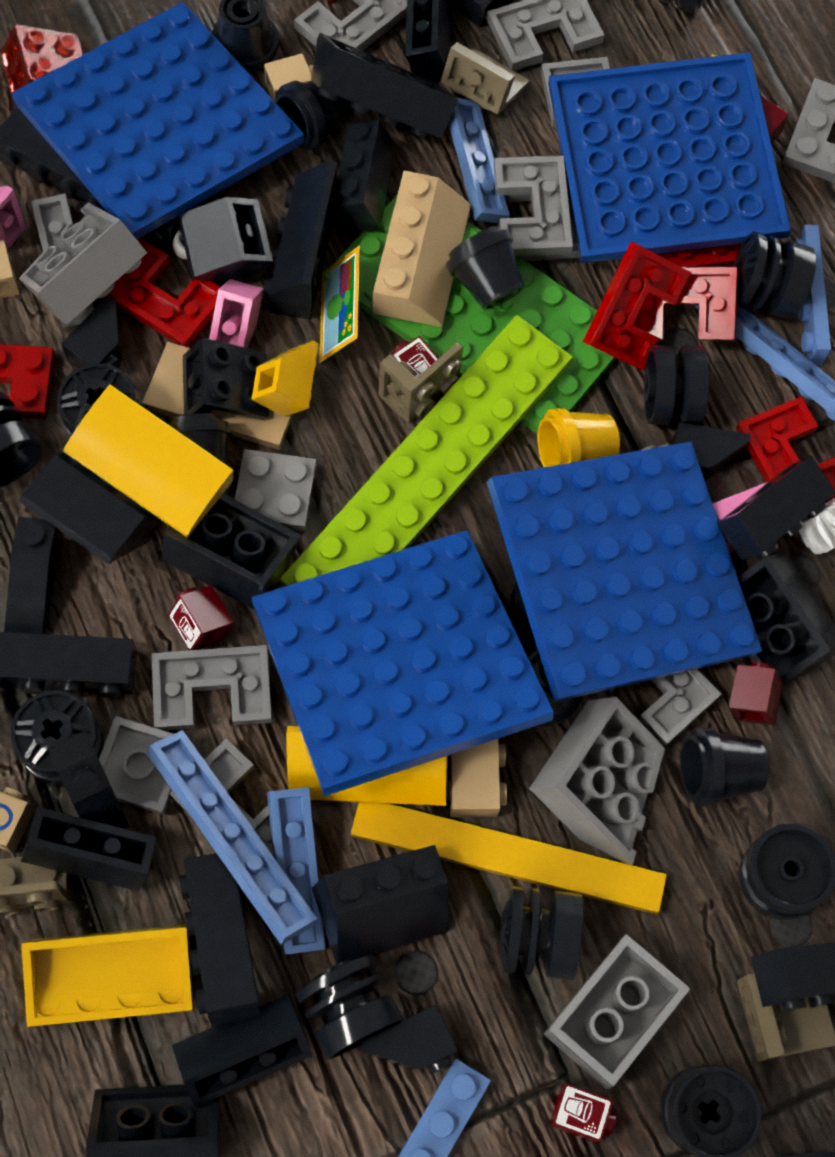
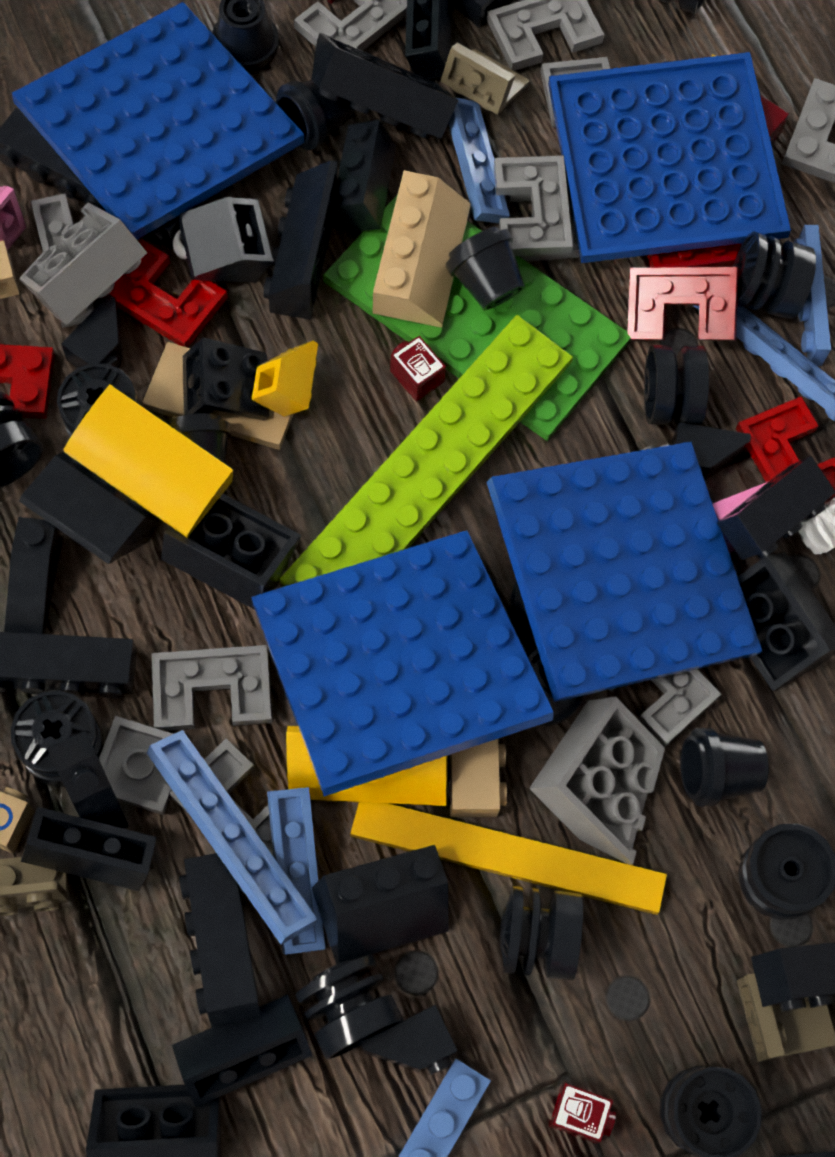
(36, 52): clear red bracket -> none
(107, 975): yellow slope -> none
(200, 617): dark red brick -> none
(236, 313): bright pink slope -> none
(277, 486): light grey plate -> none
(286, 70): tan brick -> none
(339, 305): sticker -> none
(414, 395): dark tan bracket -> none
(576, 437): yellow piece -> none
(617, 1012): light grey brick -> none
(636, 276): red plate -> none
(756, 693): dark red brick -> none

